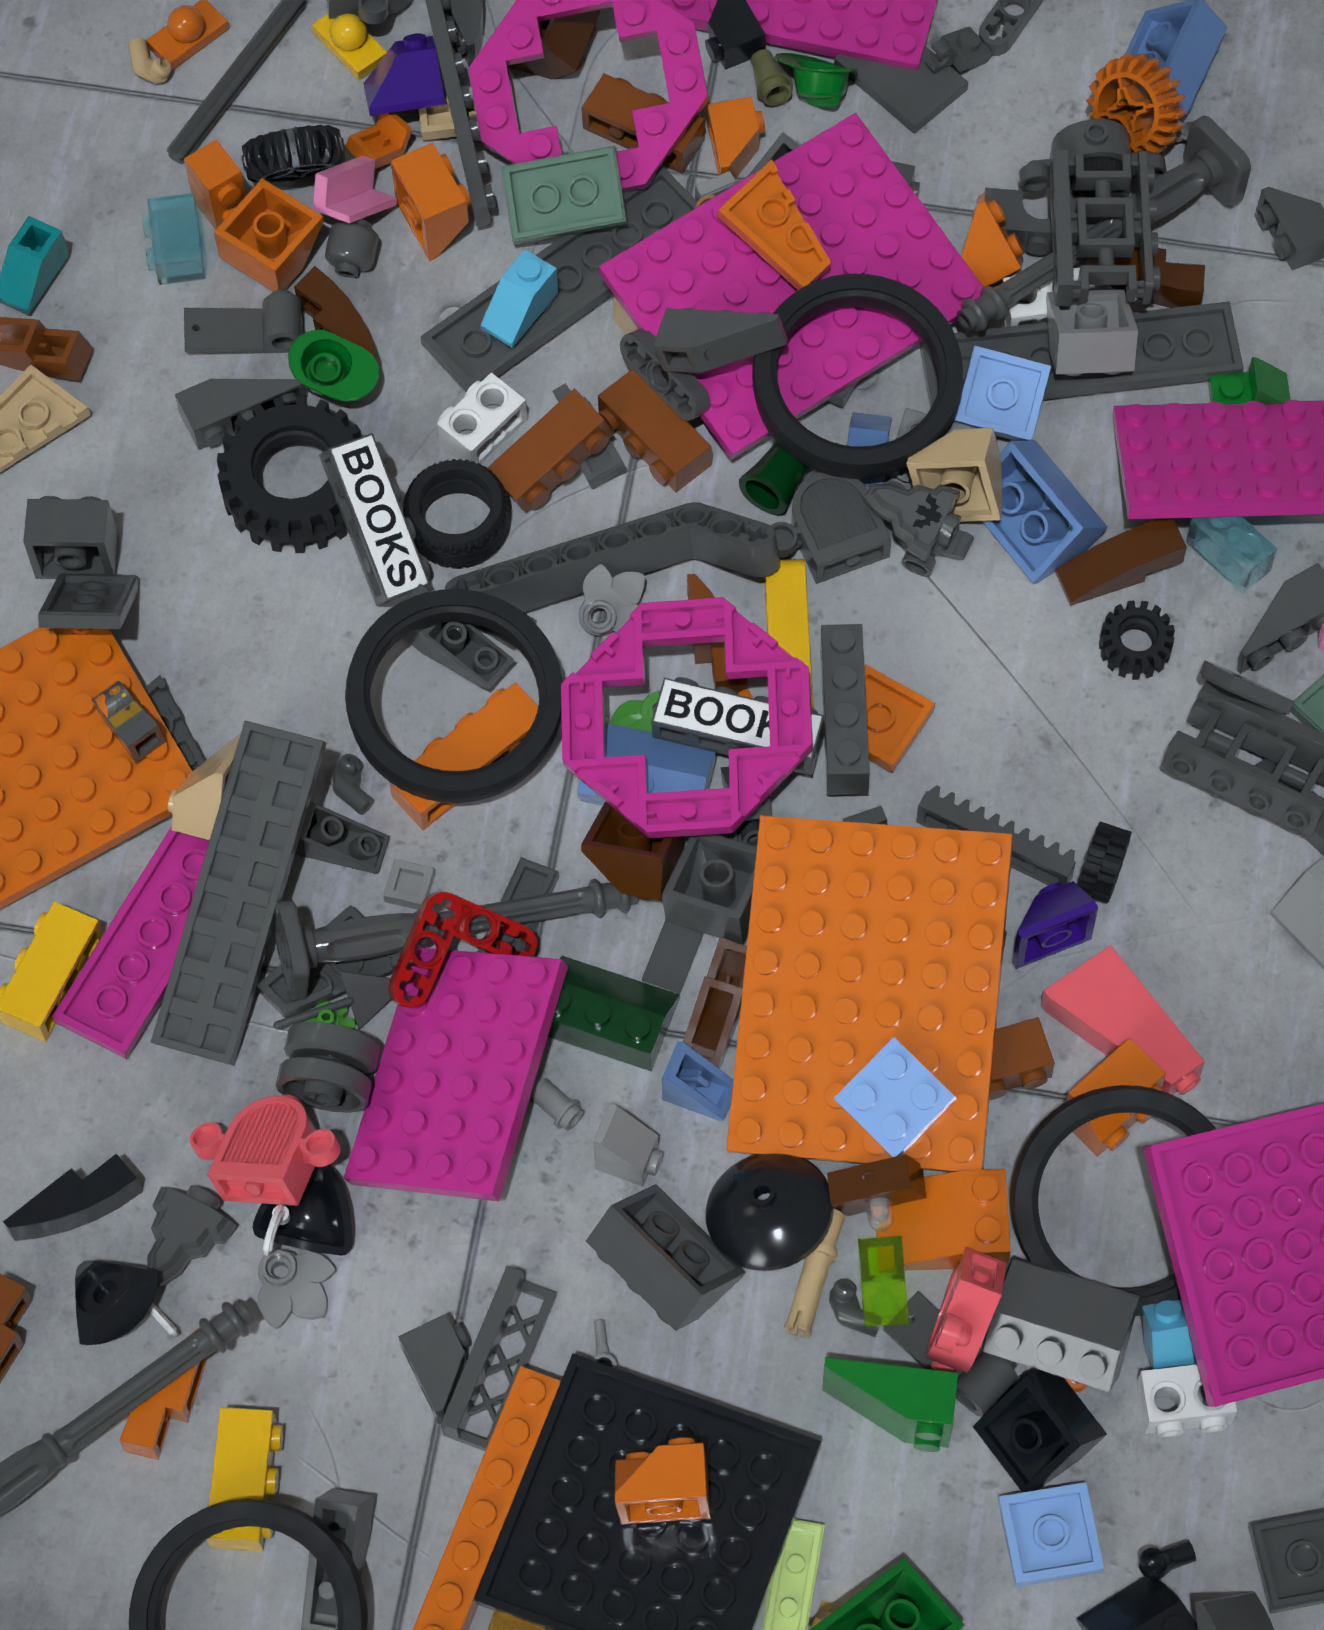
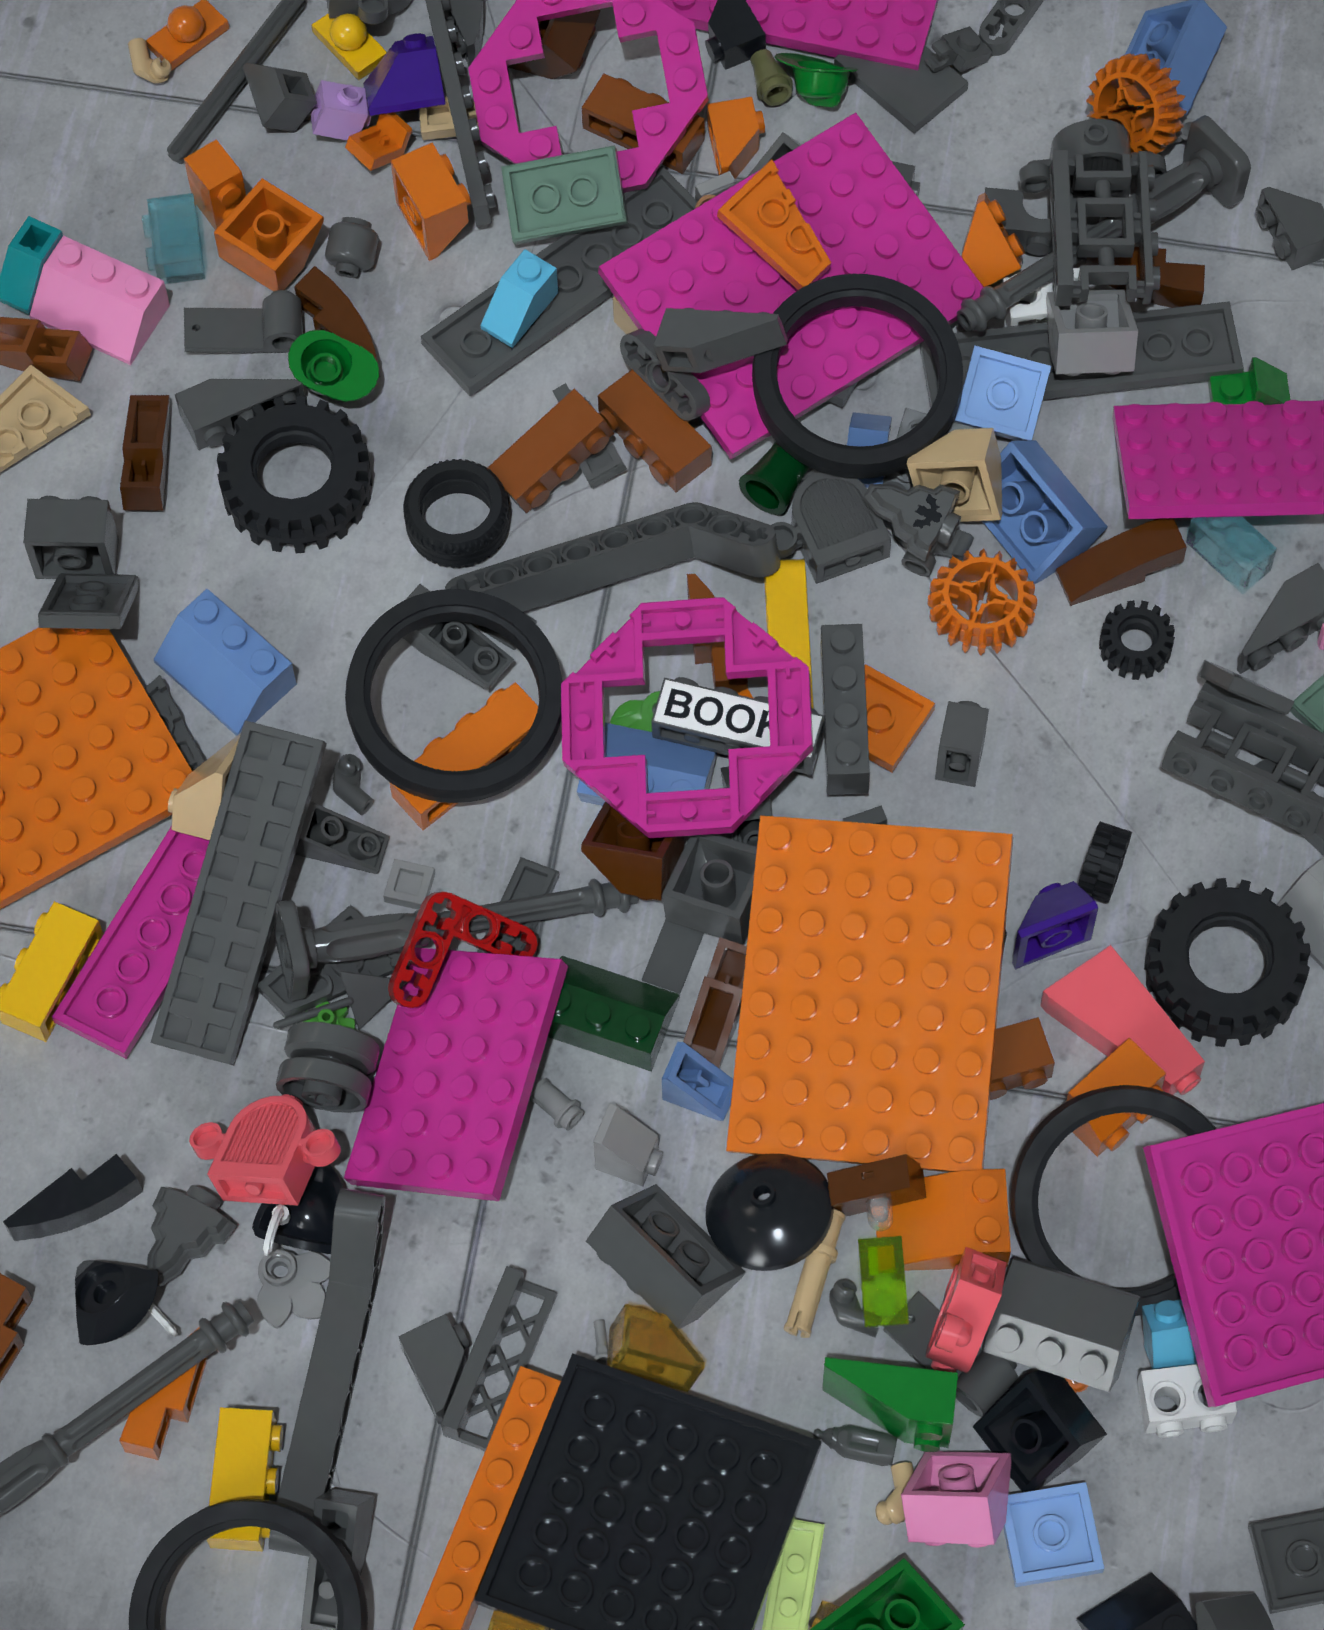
(101, 298): none -> bright pink slope
(128, 721): dark grey leg -> none
(145, 452): none -> reddish brown slope
(224, 663): none -> medium blue slope
(280, 95): none -> dark grey slope
(293, 153): black gear -> none
(334, 1356): none -> dark grey beam
(339, 110): none -> lavender brick
(348, 191): bright pink panel -> none
(375, 518): brick -> none
(488, 425): white brick -> none
(614, 594): light grey plate -> none
(652, 1349): none -> clear yellow slope
(663, 1484): orange slope -> none
(860, 1444): none -> dark grey piece
(892, 1509): none -> tan arm
(895, 1098): light blue plate -> none
(956, 587): none -> orange gear
(957, 1498): none -> bright pink slope
(961, 743): none -> dark grey brick
(1027, 855): dark grey gear -> none
(1158, 1563): black arm -> none
(1216, 1012): none -> black tyre

